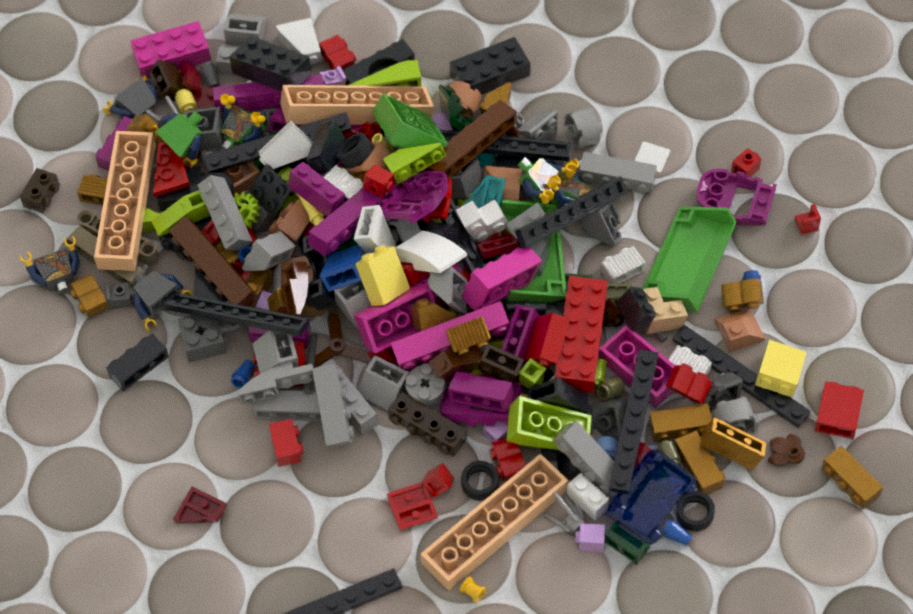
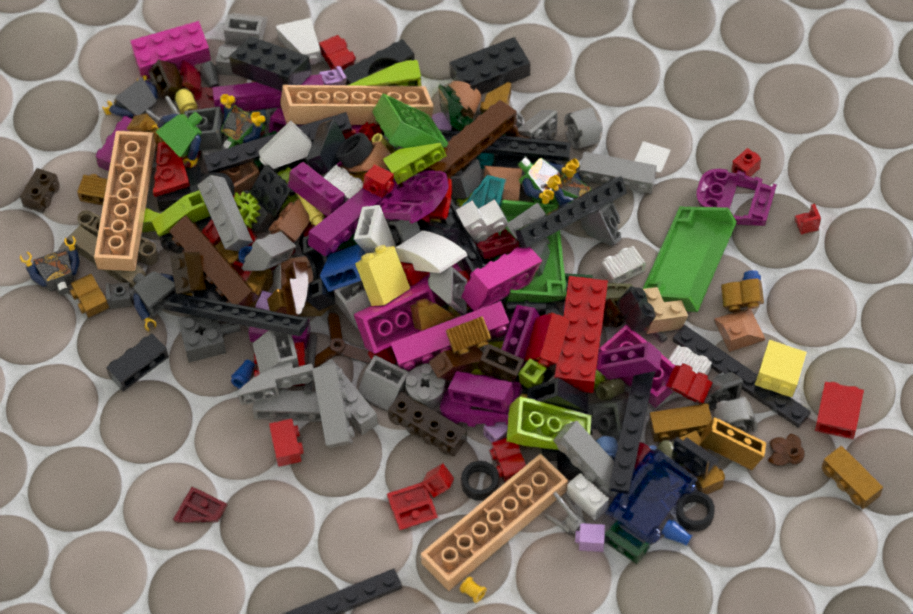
(187, 272): none -> dark brown brick
(629, 361): none -> magenta brick
(693, 457): none -> black bracket

